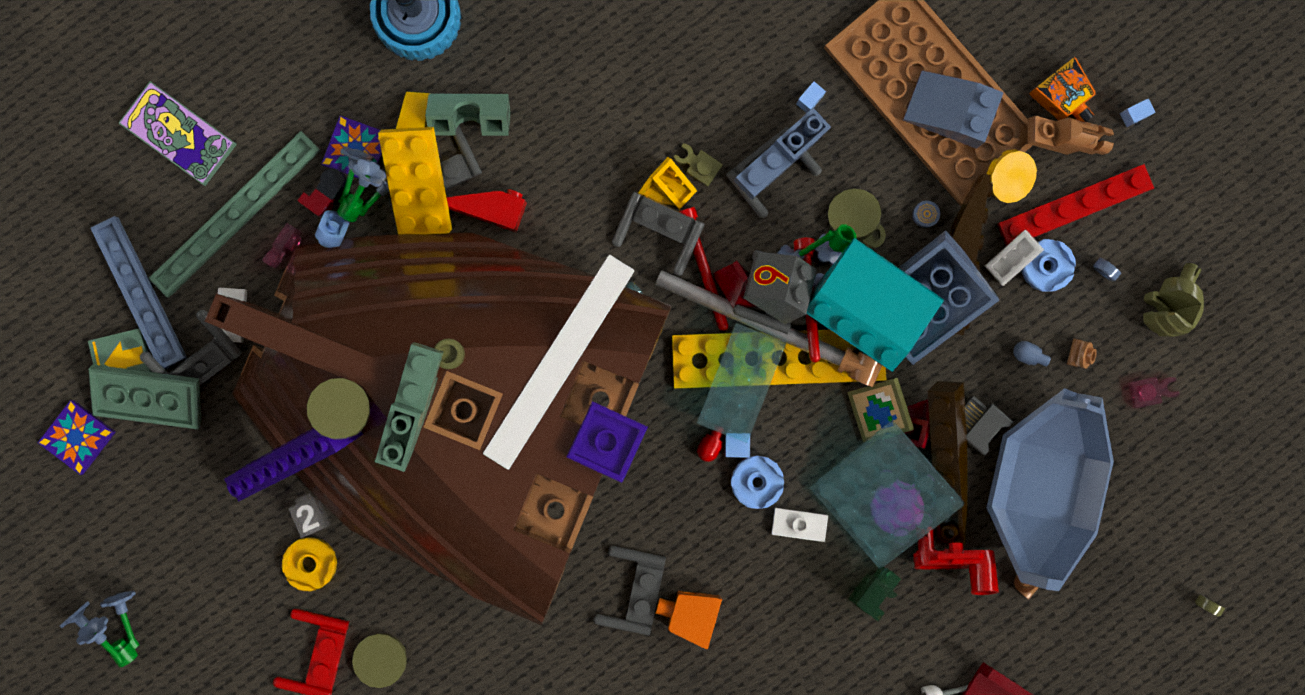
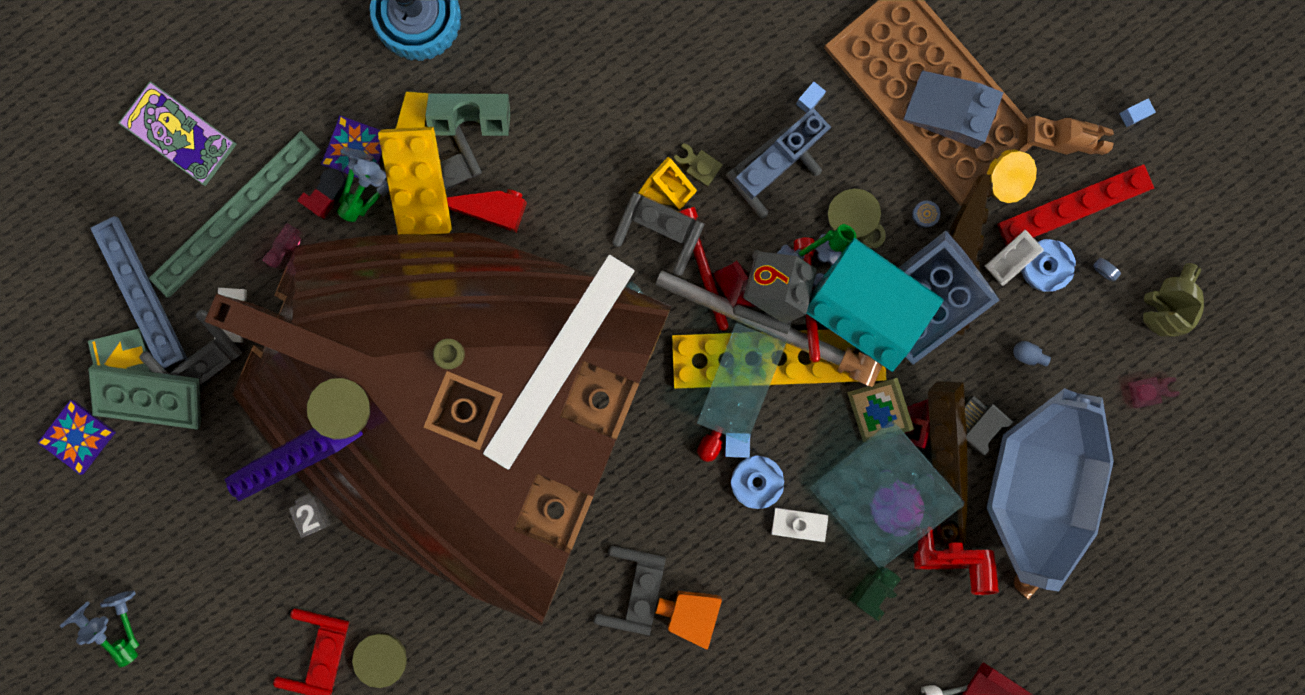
(293, 564): yellow tile -> none
(331, 229): light blue plate -> none
(410, 407): sand green slope -> none
(607, 442): dark purple tile -> none
(1066, 92): torso -> none
(1081, 354): medium nougat plate -> none
(1209, 605): olive tile -> none

